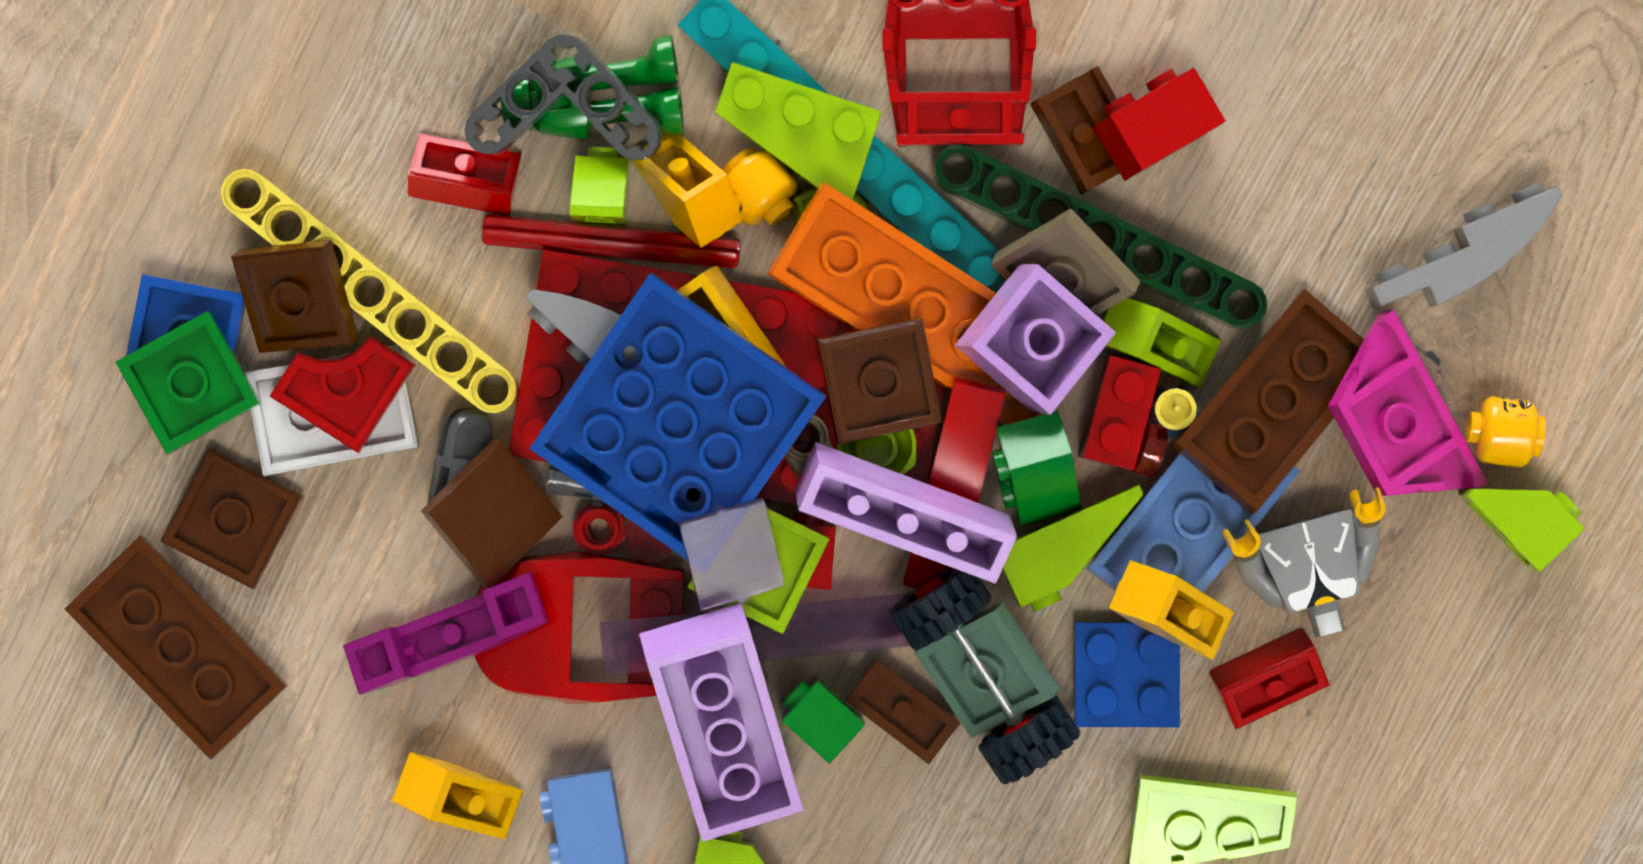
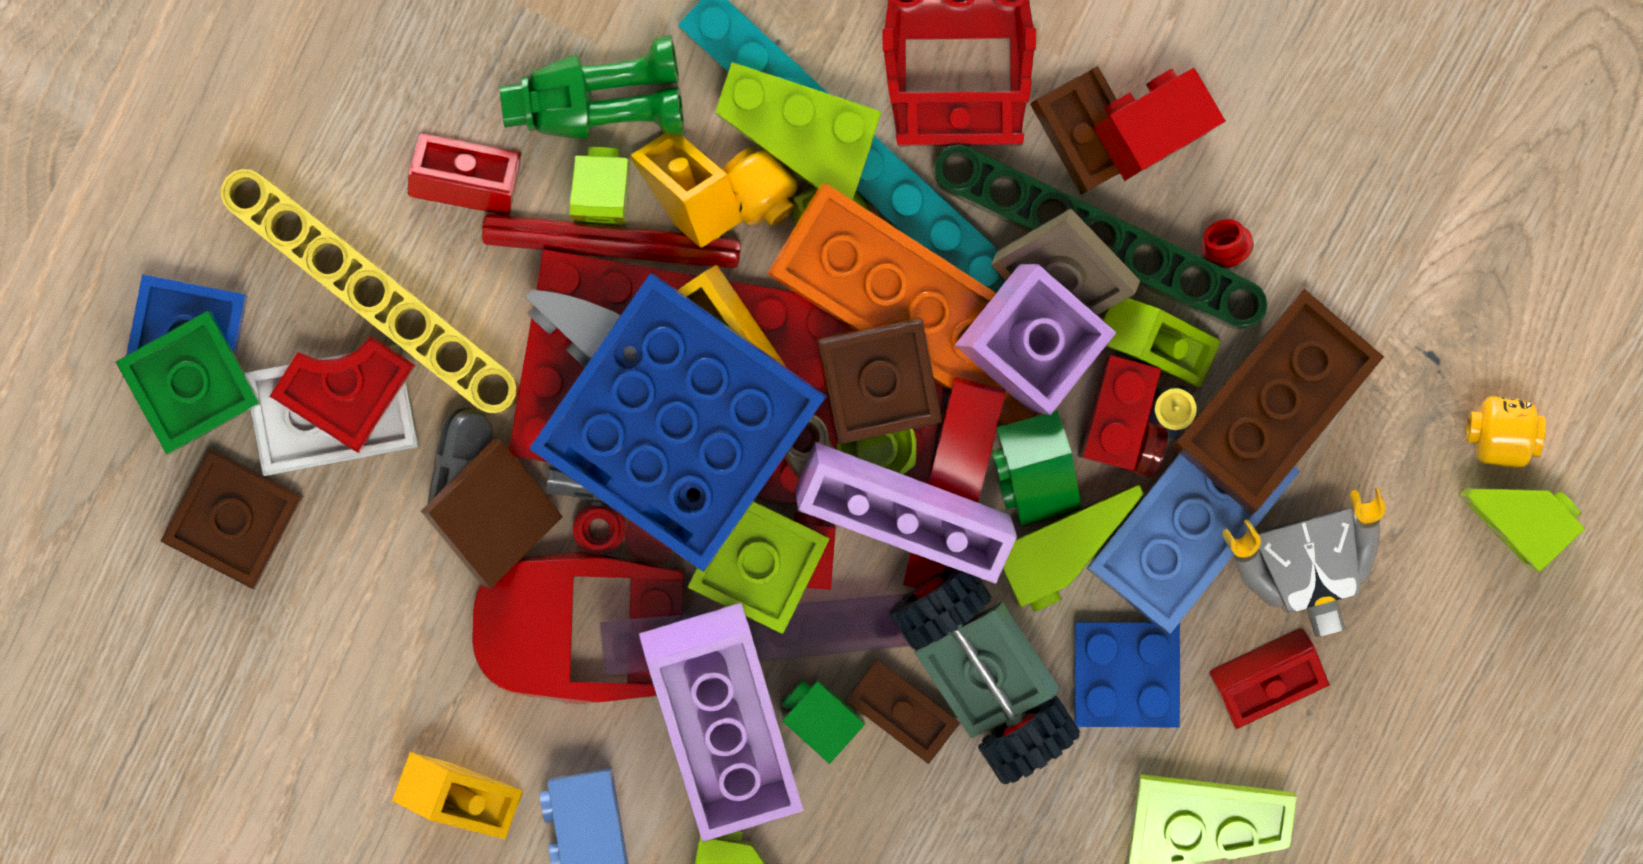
(176, 647): reddish brown plate -> none
(295, 296): reddish brown tile -> none
(446, 635): magenta slope -> none
(554, 86): dark grey beam -> none
(731, 554): clear purple piece -> none
(1171, 609): yellow slope -> none
(1227, 243): none -> red plate
(1399, 418): dark pink wing -> none
(1485, 243): light grey slope -> none

